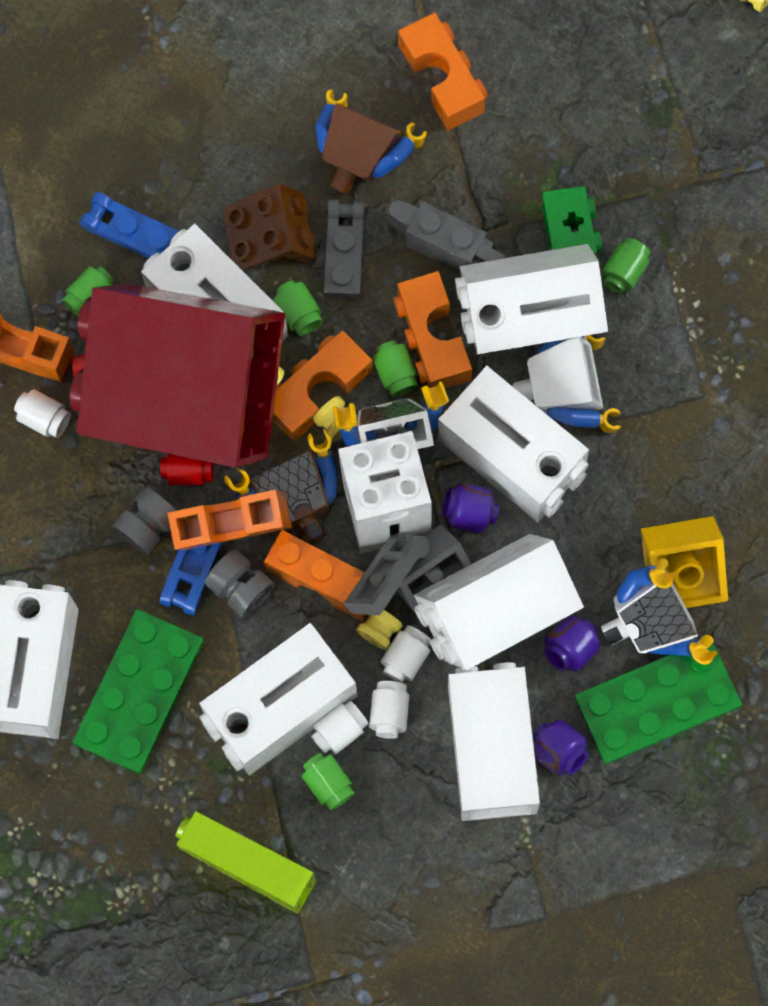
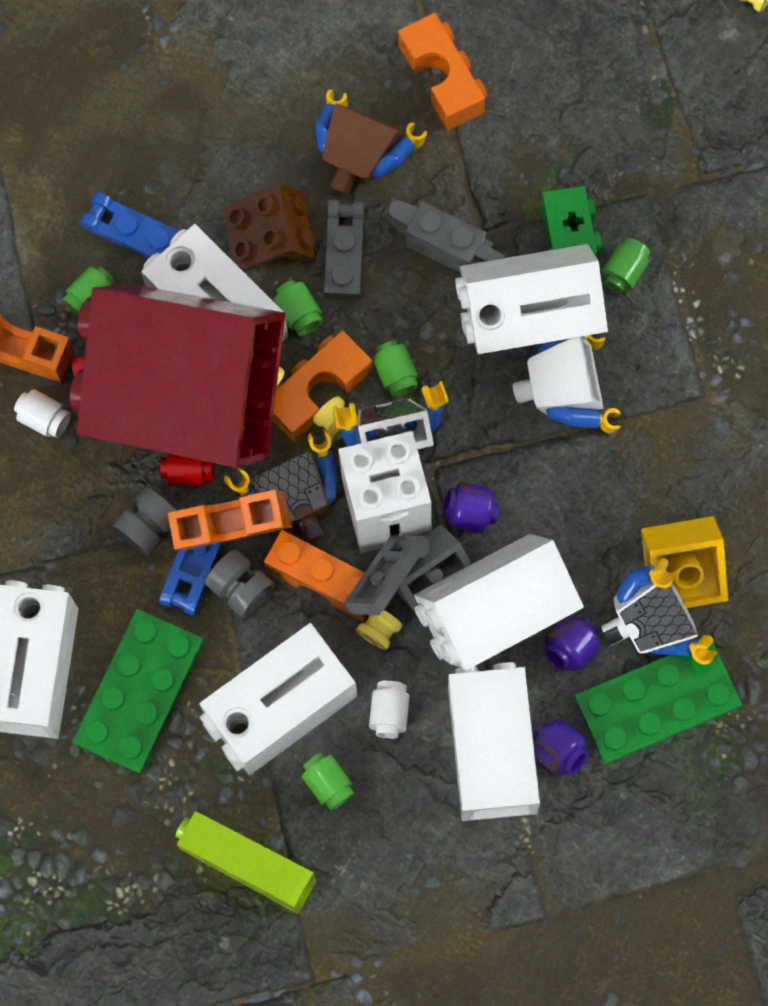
(339, 728): white brick -> none
(406, 654): white brick -> none
(421, 303): orange arch -> none
(513, 444): white brick -> none

